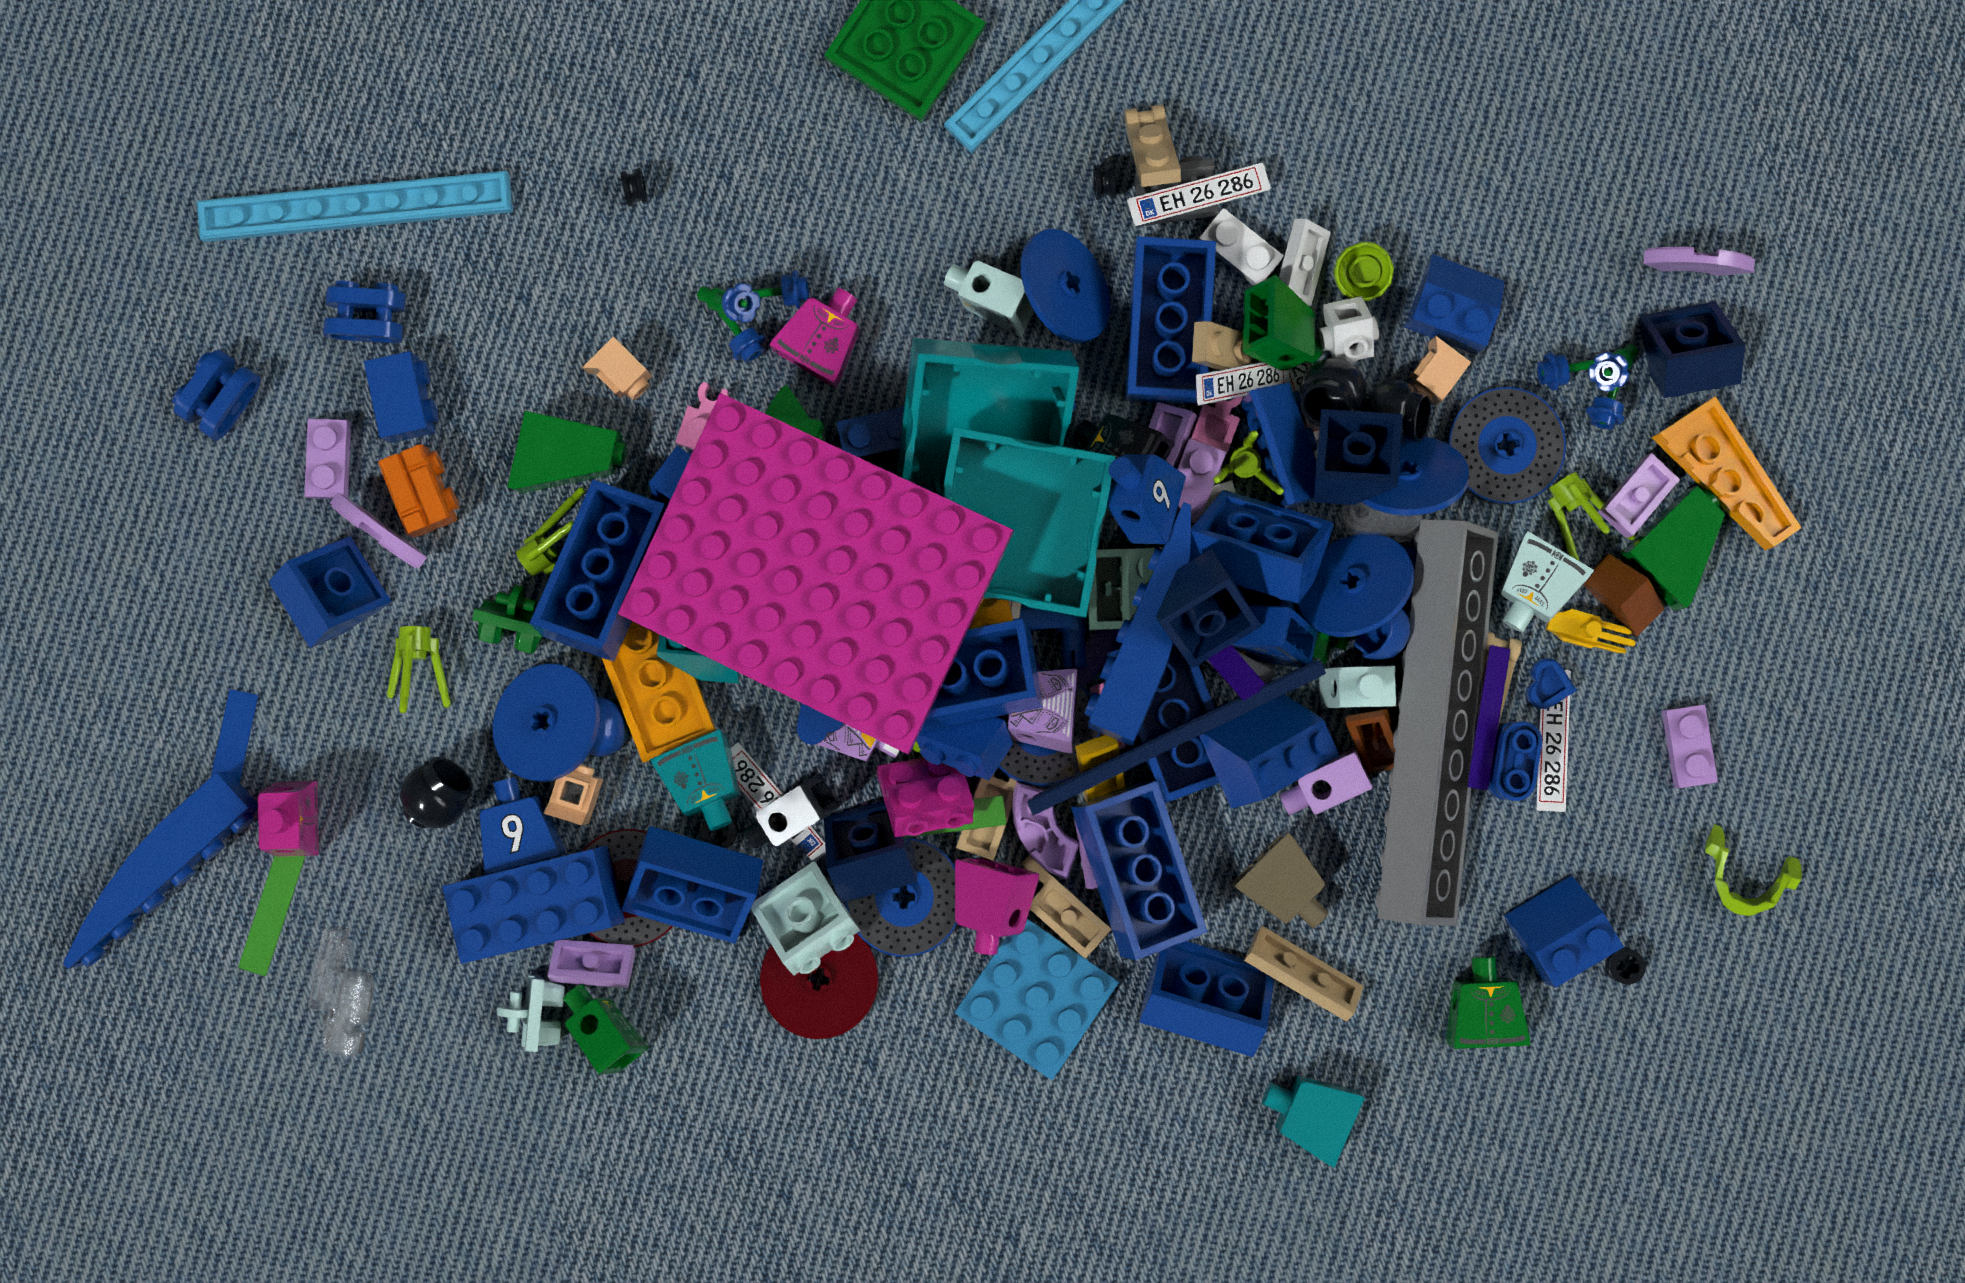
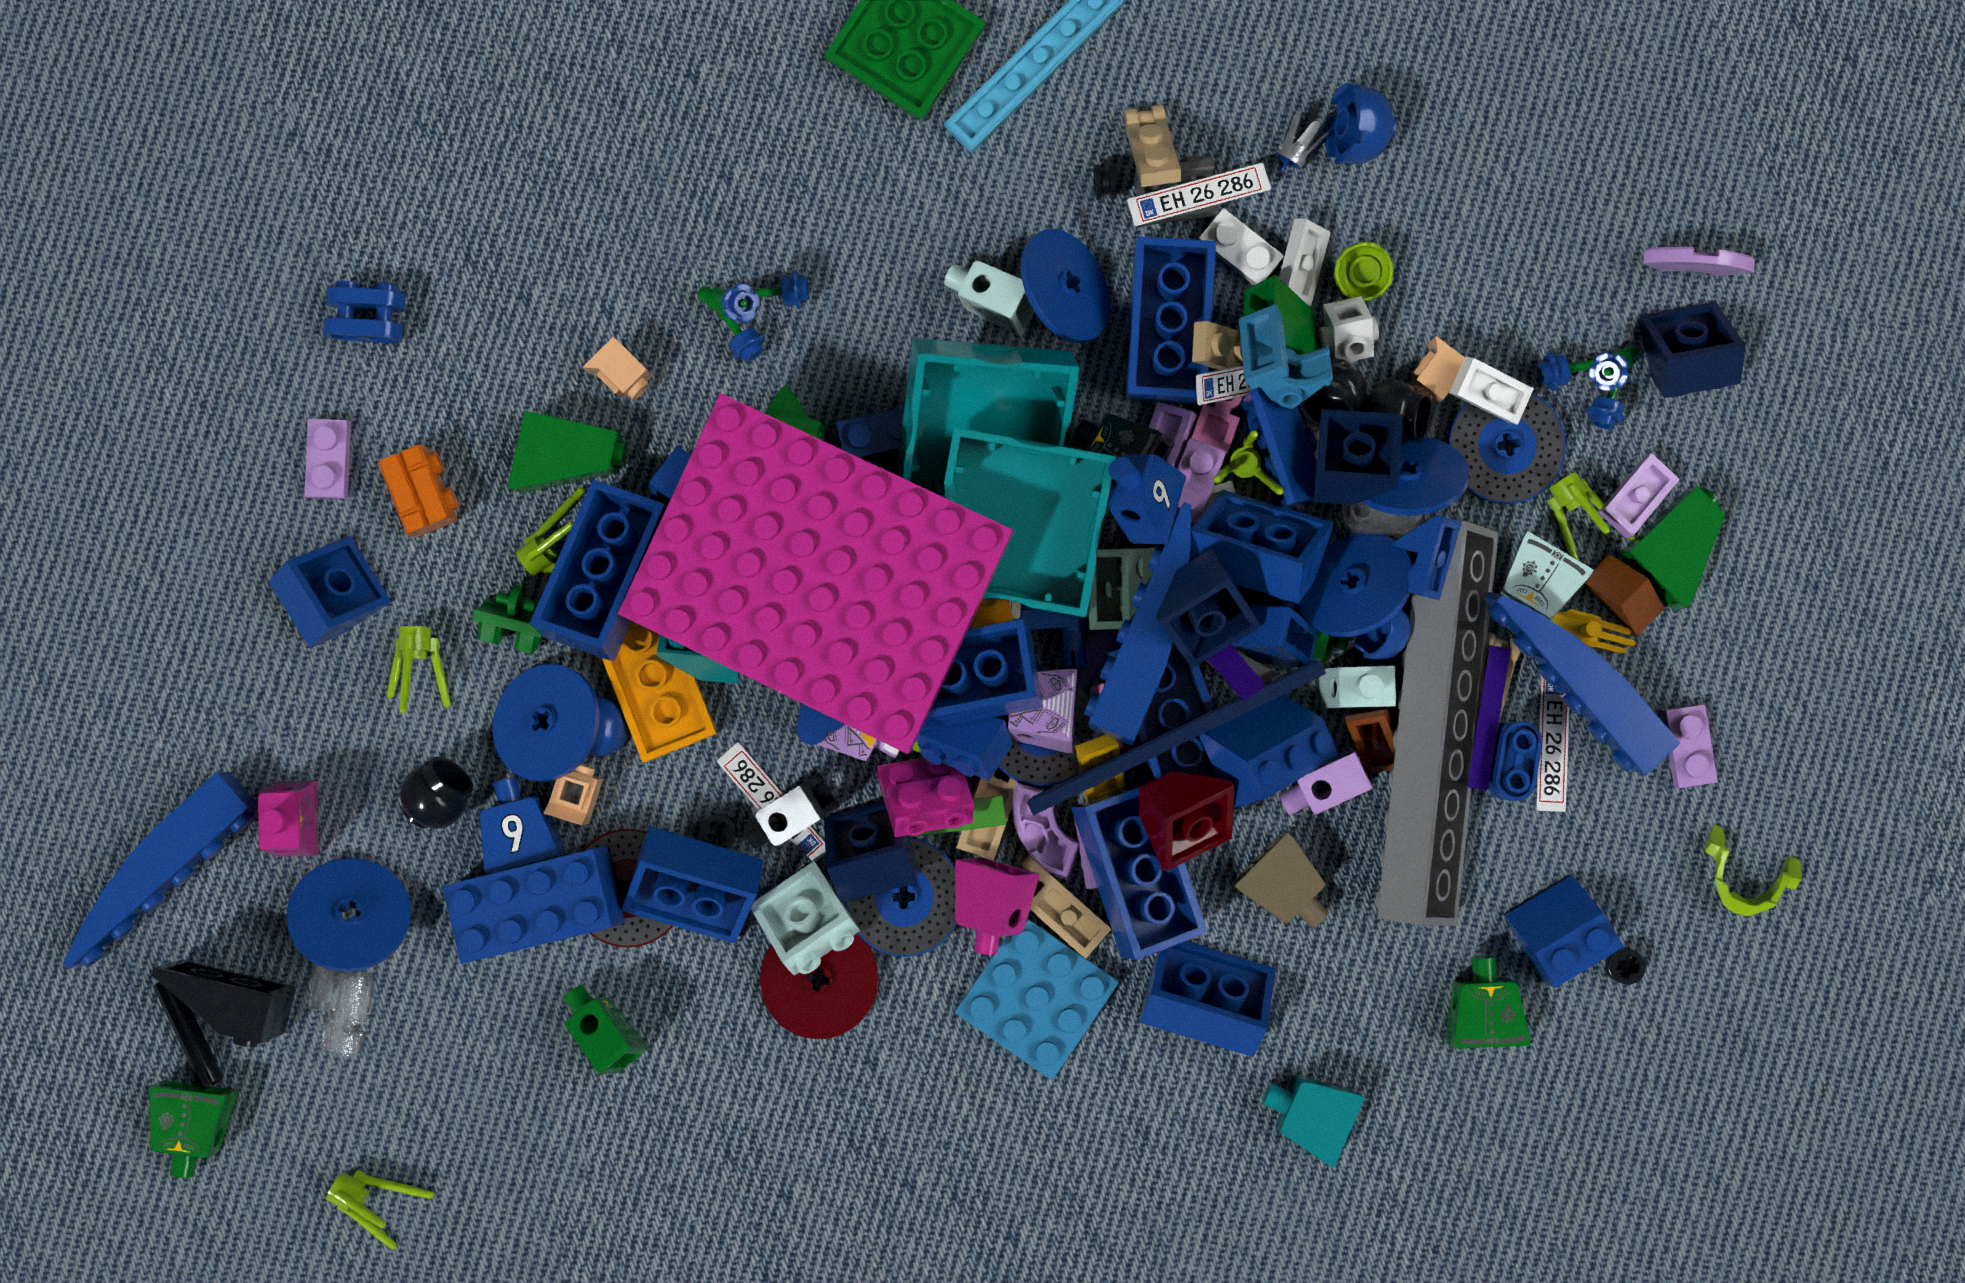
(188, 1122): none -> green torso
(190, 1038): none -> black axle
(211, 374): blue brick -> none
(229, 1001): none -> black slope
(235, 733): blue sticker -> none
(271, 914): bright green sticker -> none
(350, 1195): none -> lime plant
(354, 206): medium azure tile -> none
(364, 940): none -> blue piece
(387, 537): lavender tile -> none
(401, 397): blue brick -> none
(535, 1031): light aqua hips -> none
(591, 963): lavender plate -> none
(634, 187): black bush -> none
(695, 419): bright pink plate -> none
(701, 777): teal torso -> none
(820, 337): dark pink torso -> none
(1186, 815): none -> dark red slope
(1278, 370): none -> dark azure tile
(1296, 153): none -> flat silver piece
(1304, 973): tan plate -> none
(1360, 124): none -> blue cylinder
(1435, 546): none -> blue slope
(1456, 305): blue slope -> none
(1491, 390): none -> white plate
(1548, 684): blue tile -> none
(1590, 685): none -> blue slope
(1722, 462): light orange wing -> none

